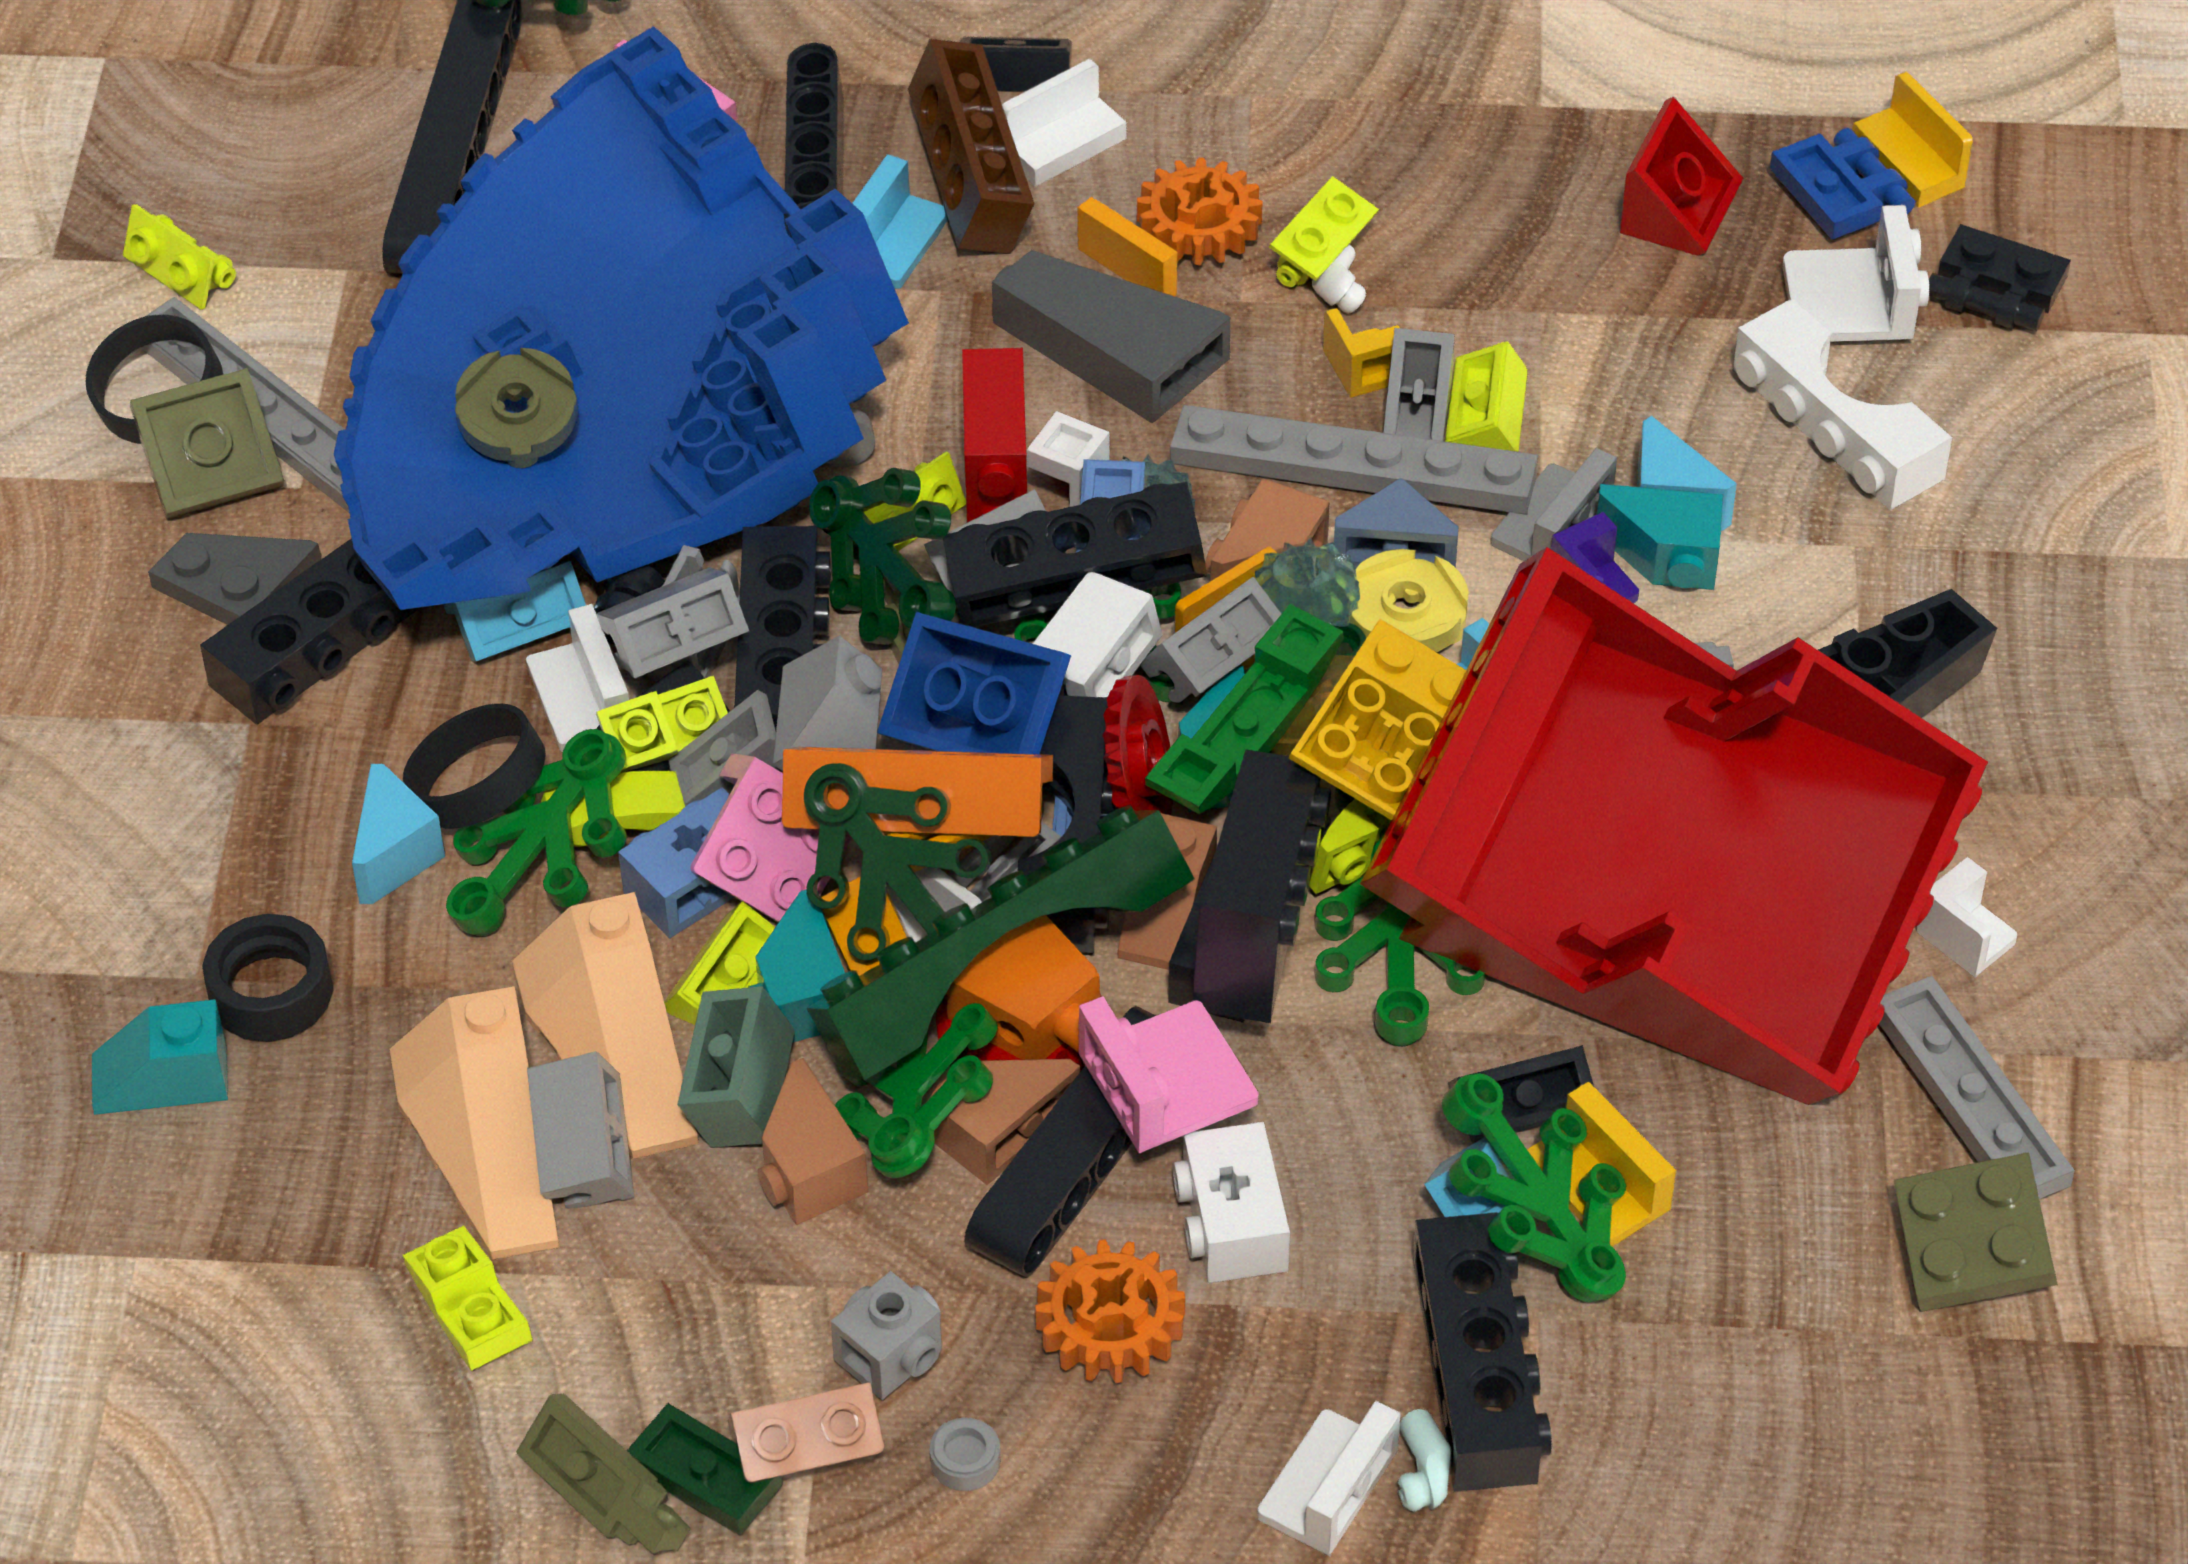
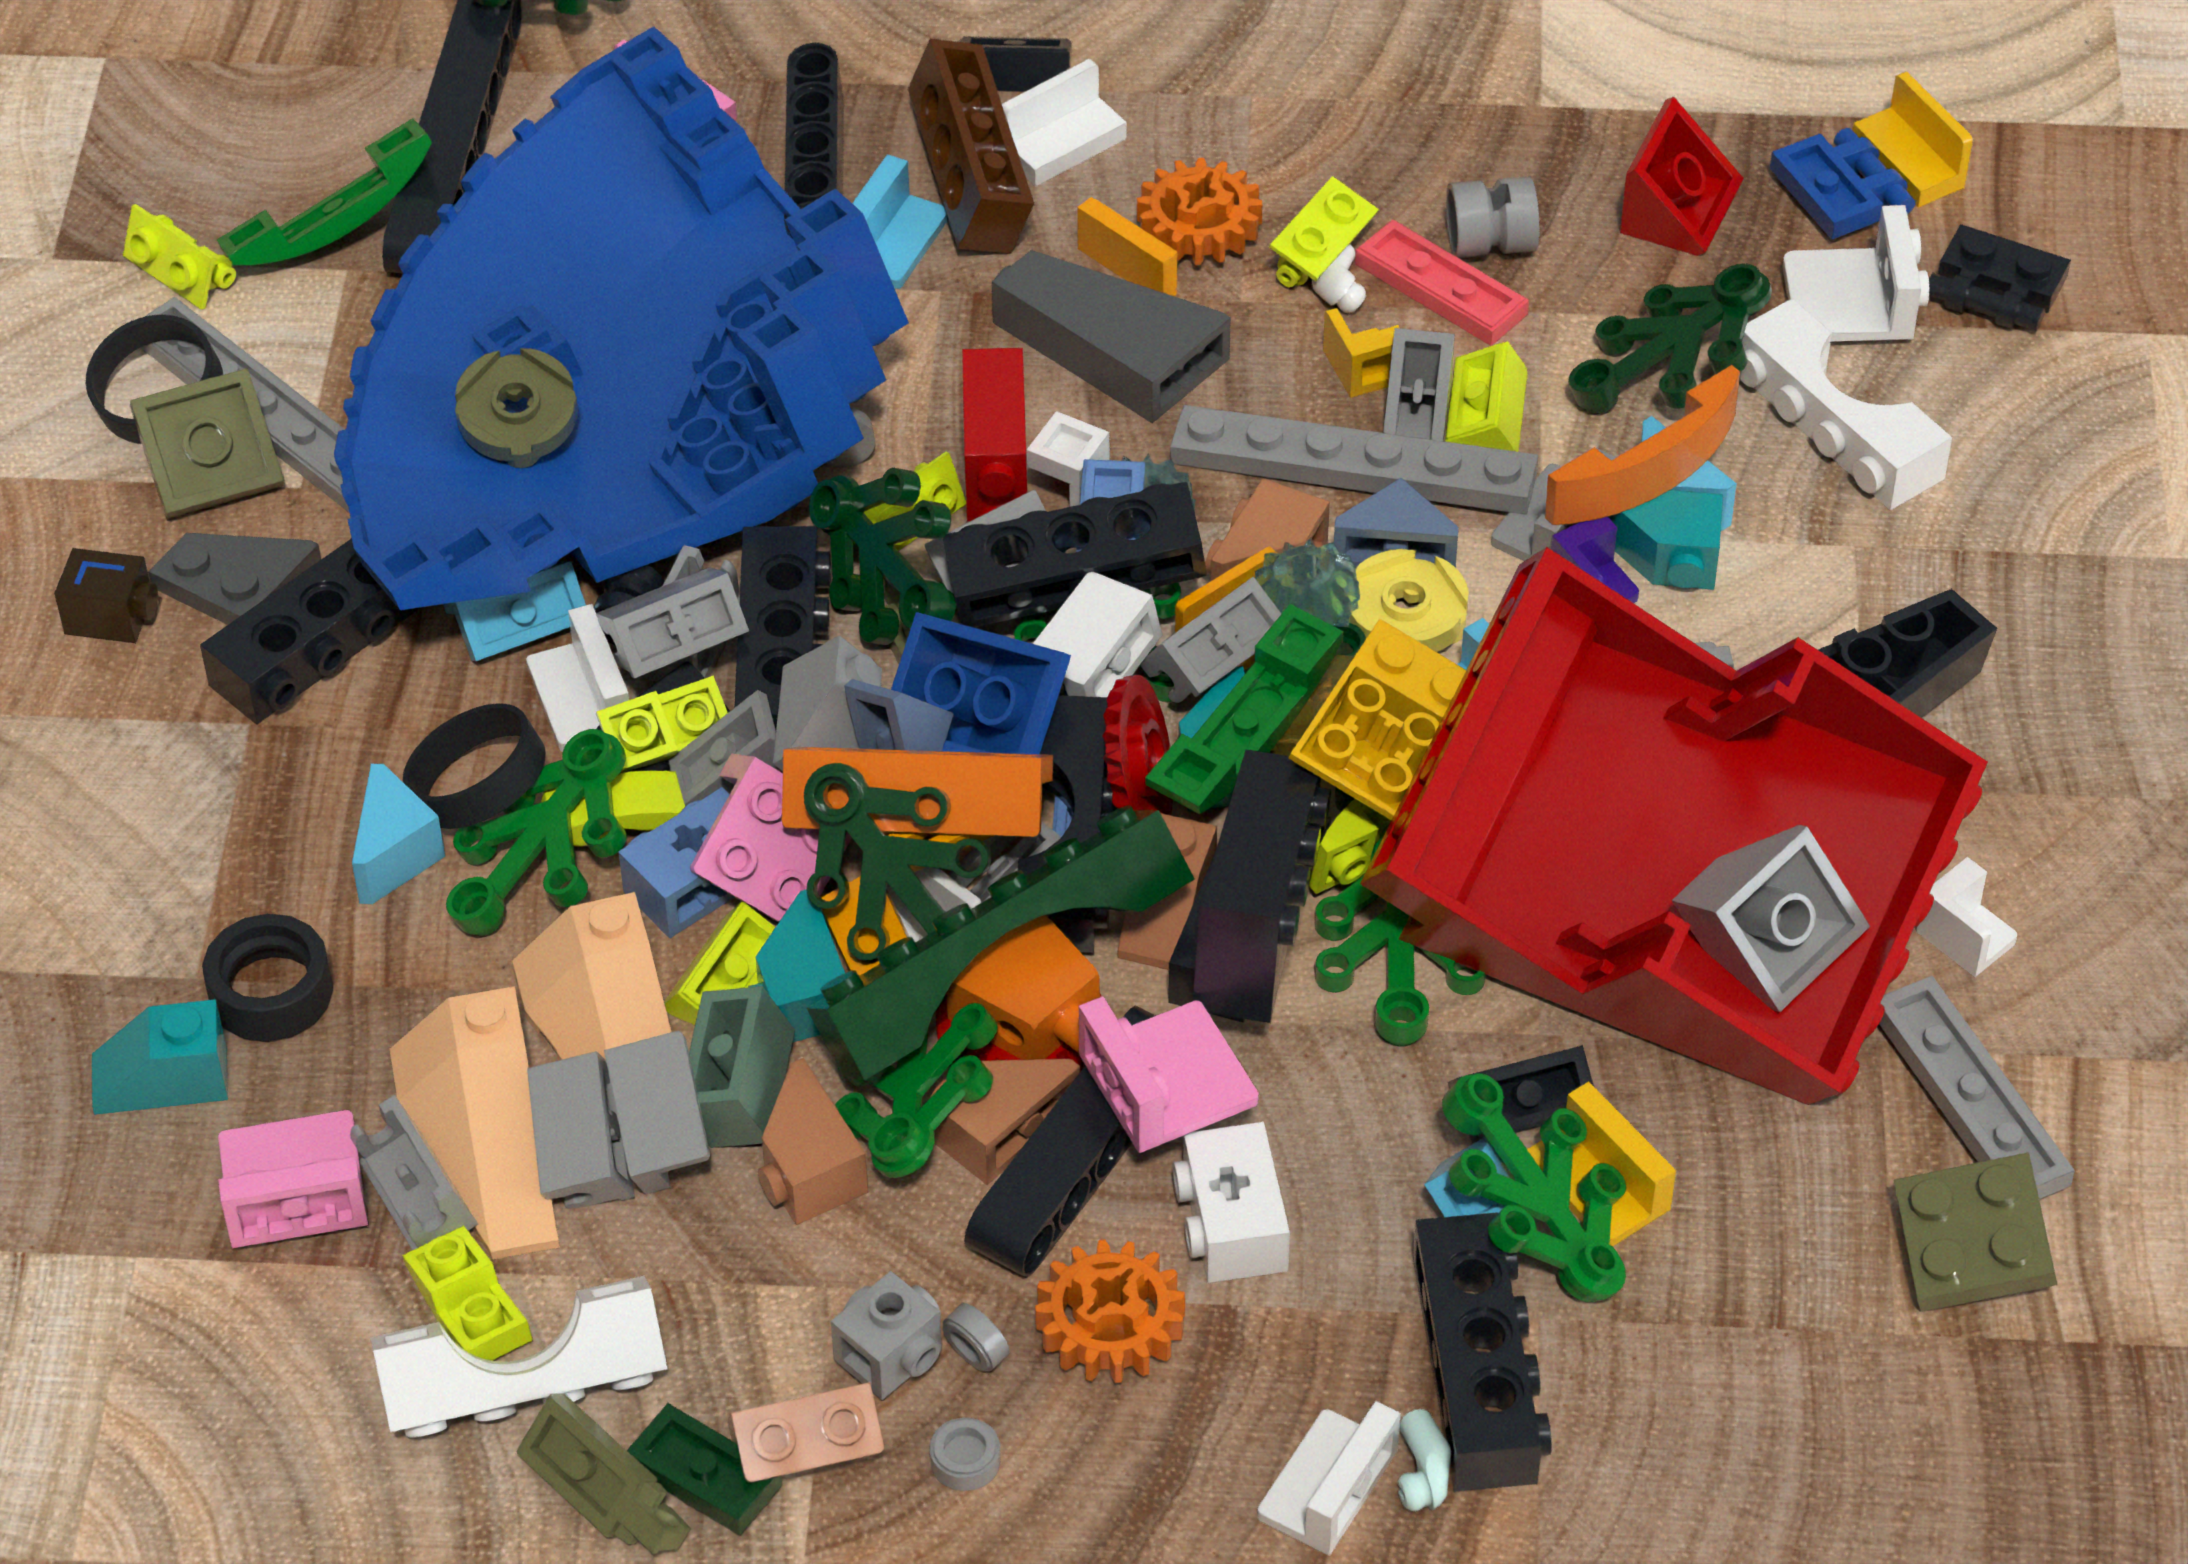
(105, 595): none -> dark brown brick
(291, 1179): none -> bright pink bracket
(395, 162): none -> green slope
(410, 1177): none -> light grey hinge
(606, 1340): none -> white arch
(657, 1108): none -> light grey panel
(894, 719): none -> sand blue slope
(975, 1337): none -> light grey tile
(1442, 282): none -> coral tile
(1492, 217): none -> light grey wheel
(1599, 487): none -> orange slope
(1732, 299): none -> dark green plant
(1773, 914): none -> light grey slope

